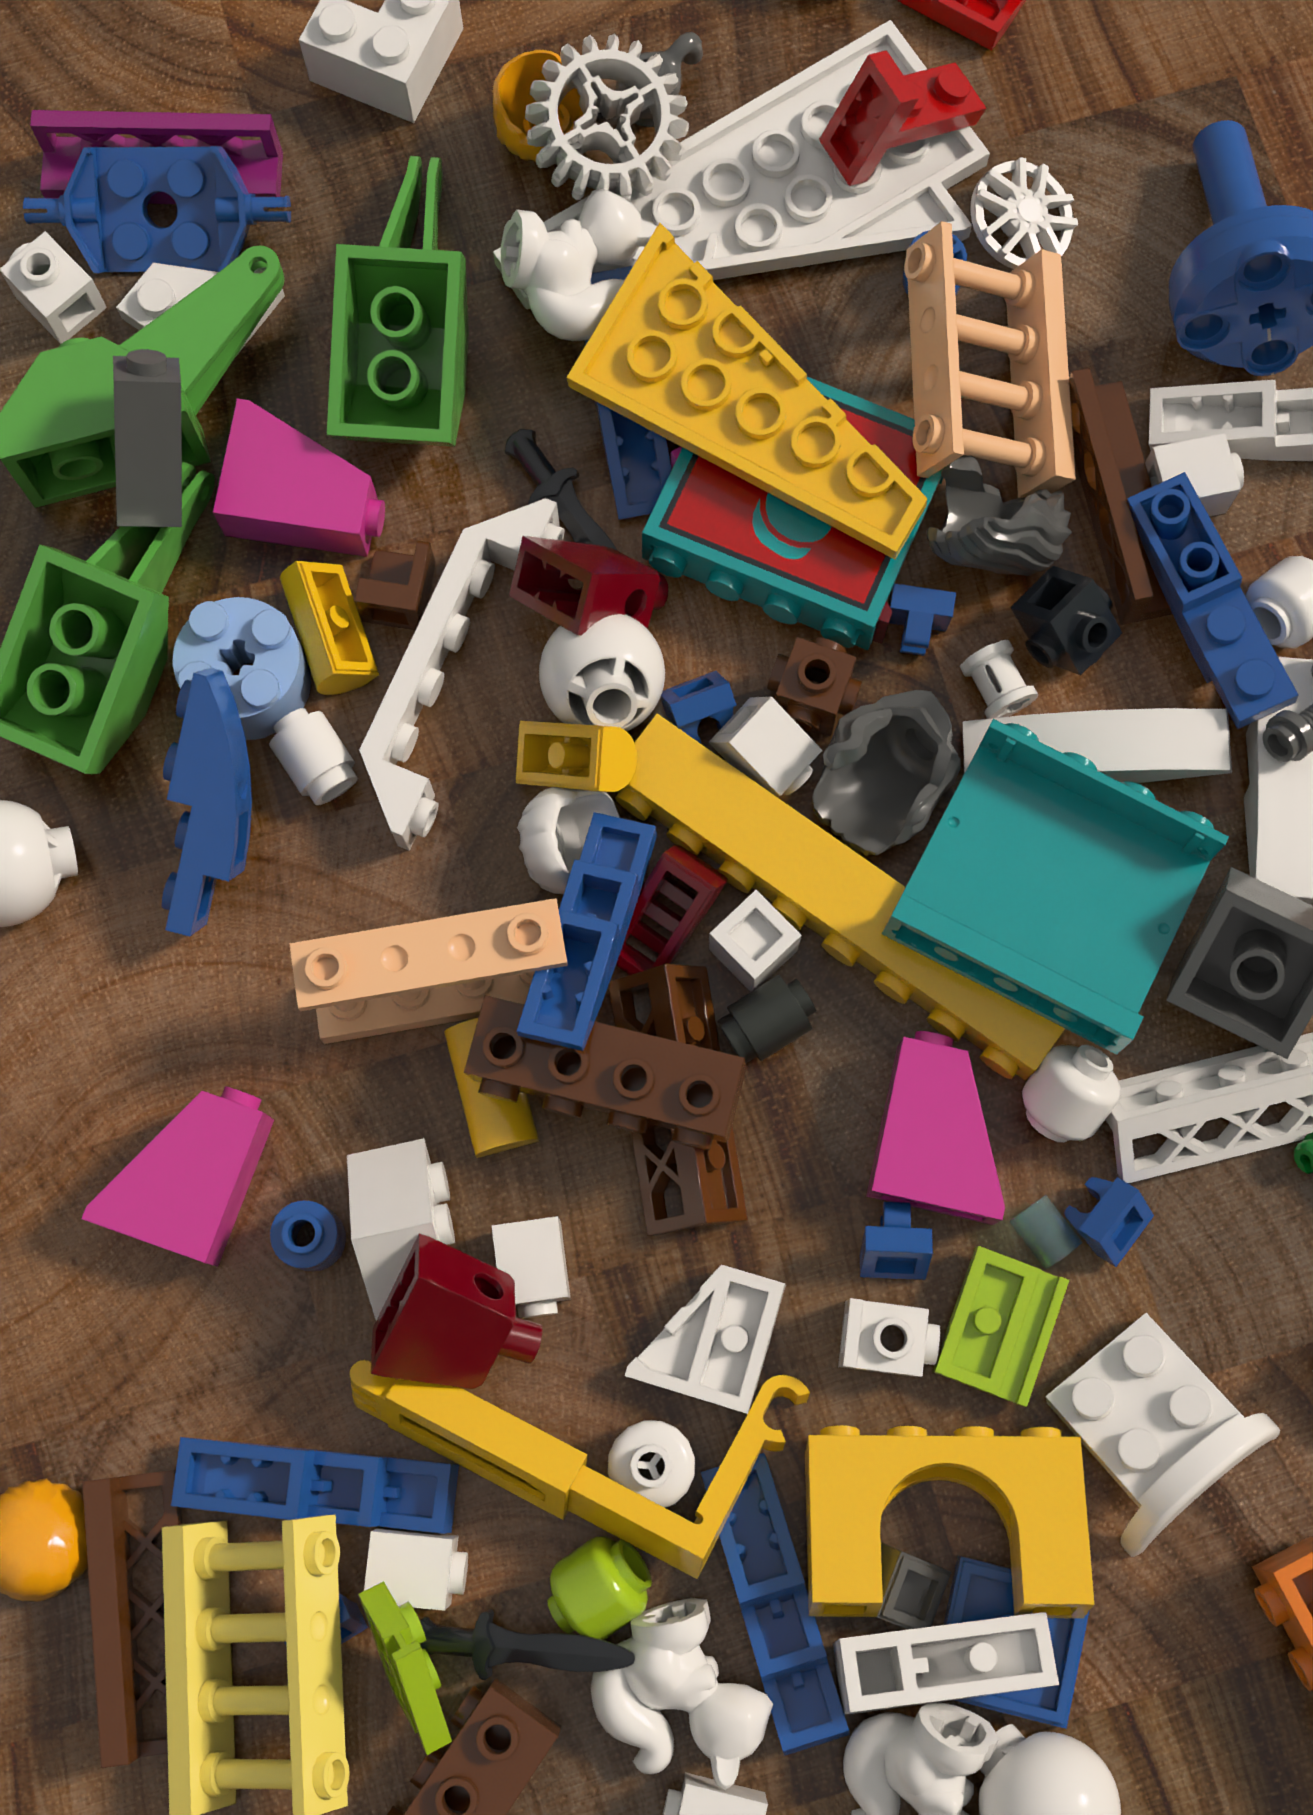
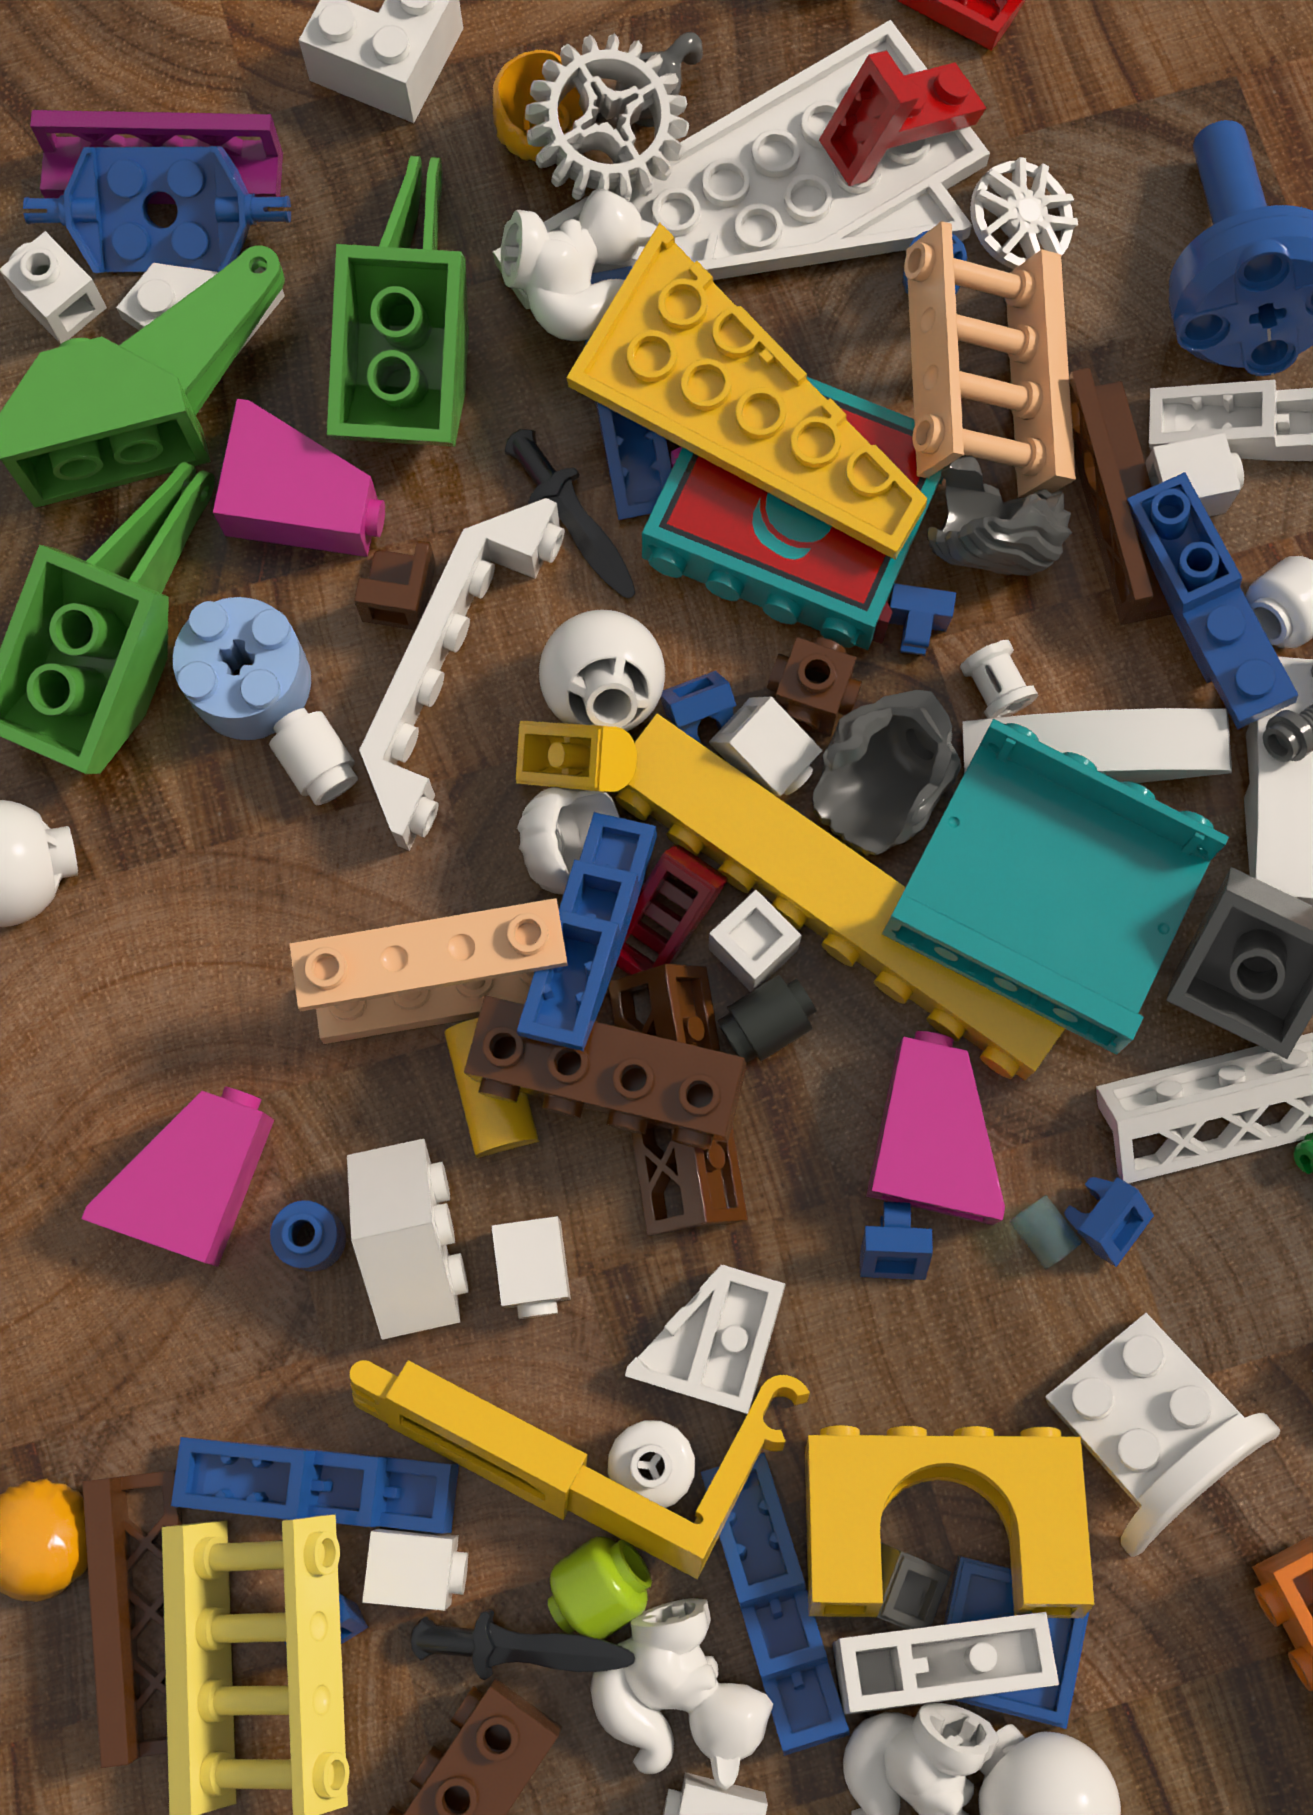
(148, 439): dark grey brick -> none
(214, 777): blue slope -> none
(328, 626): yellow brick -> none
(406, 1664): lime plate -> none
(449, 1320): dark red torso -> none
(609, 578): dark red torso -> none
(862, 1344): white brick -> none
(1000, 1326): lime plate -> none
(1066, 620): black brick -> none
(1071, 1093): white head -> none

